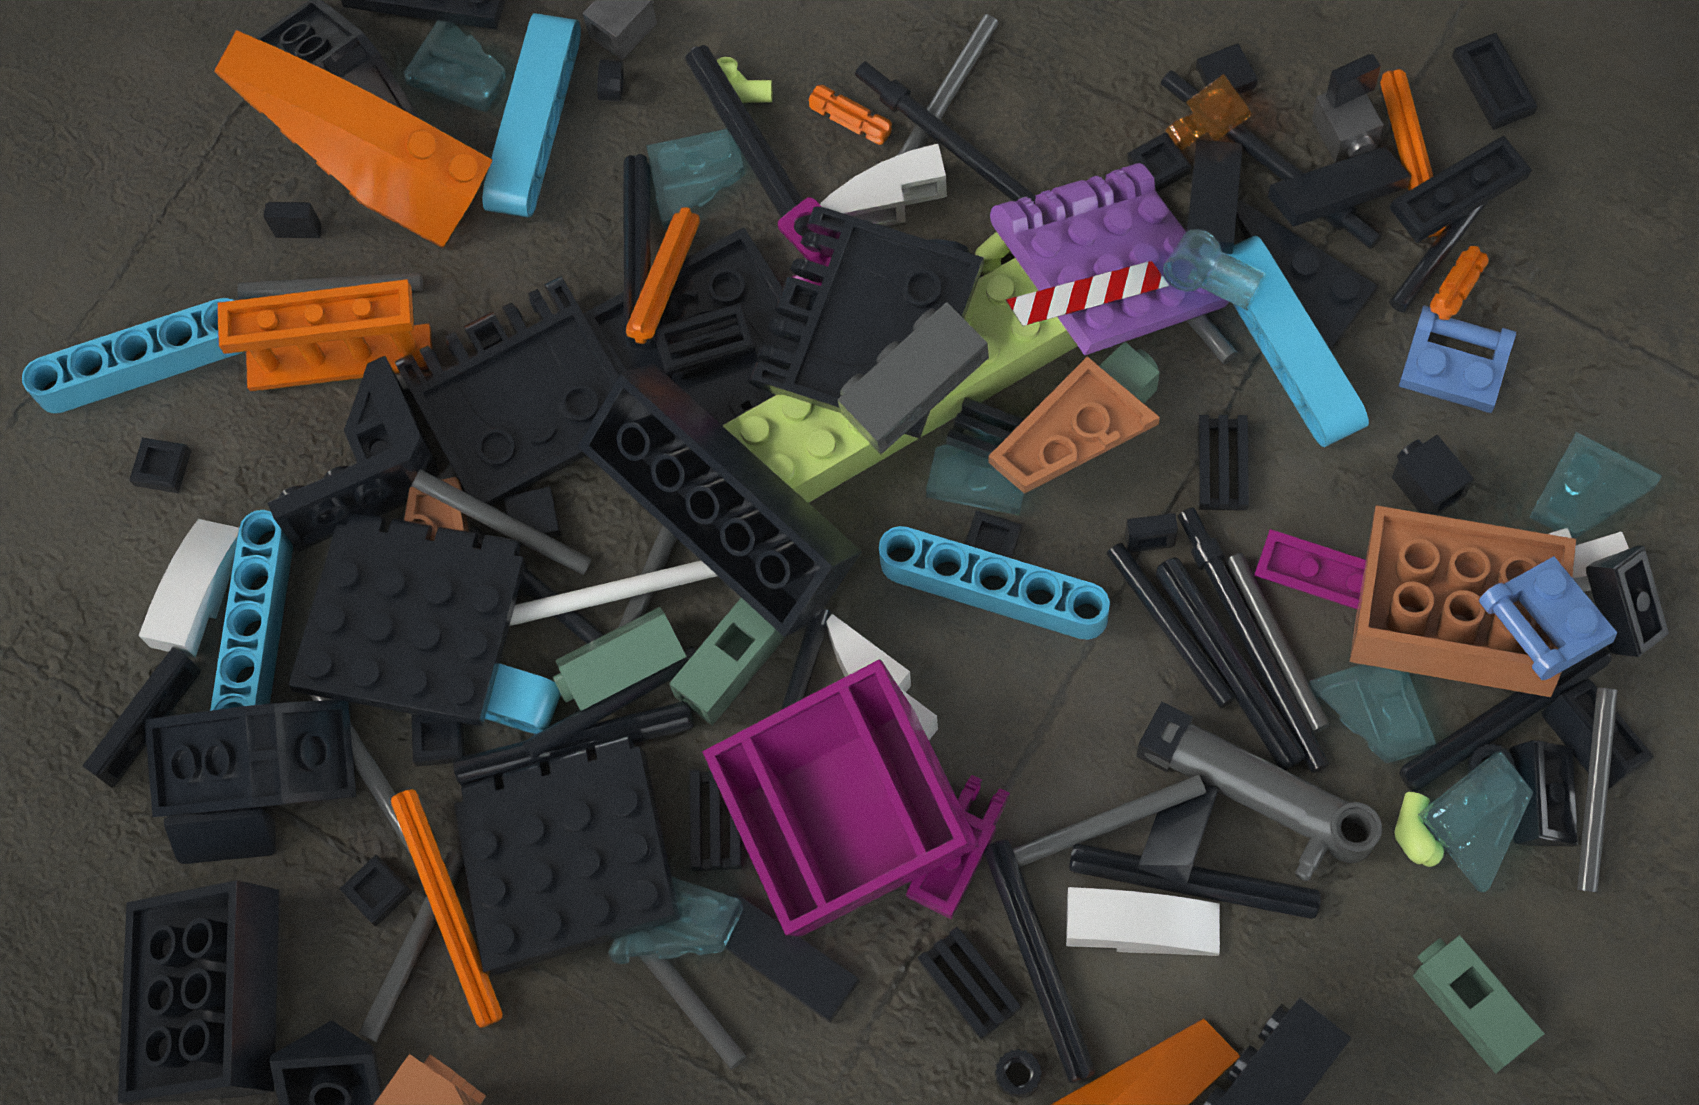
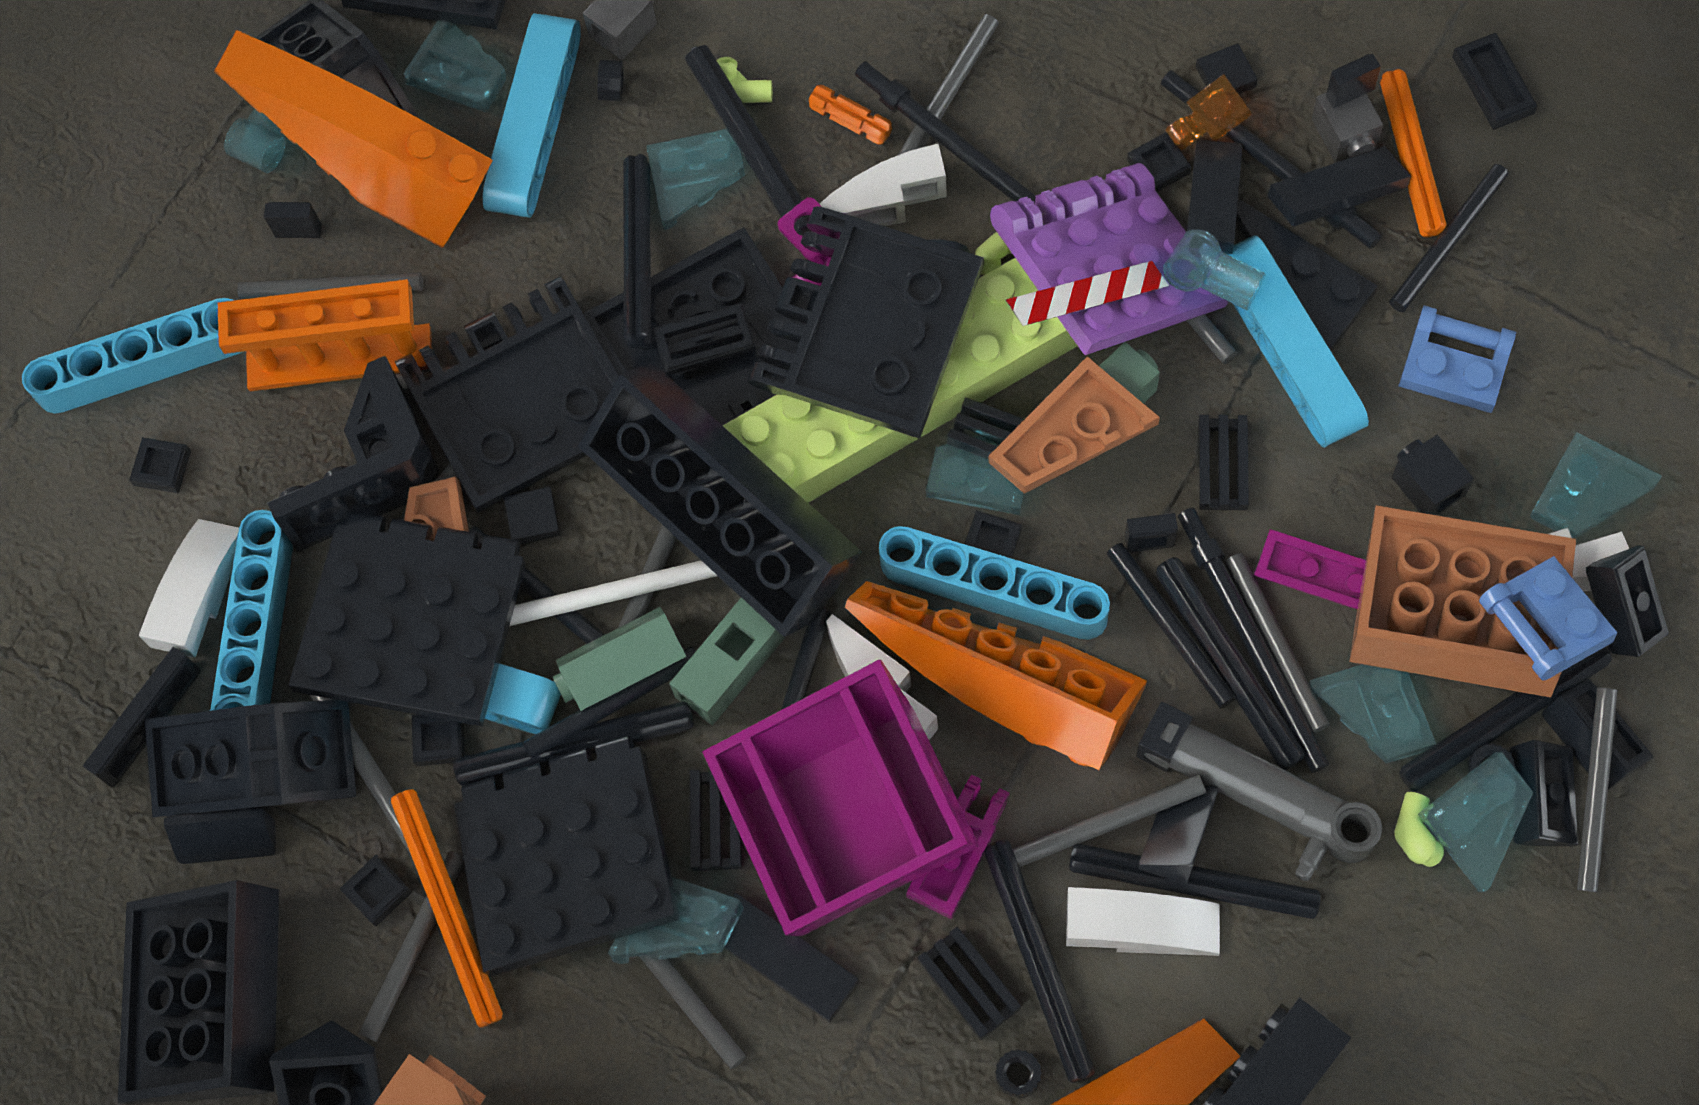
(256, 142): none -> clear light blue piece
(501, 522): dark grey bar -> none
(662, 276): orange axle -> none
(912, 376): dark grey brick -> none
(1032, 688): none -> orange wedge
(1459, 283): orange axle -> none
(1460, 189): black tile -> none
(1476, 1002): sand green brick -> none

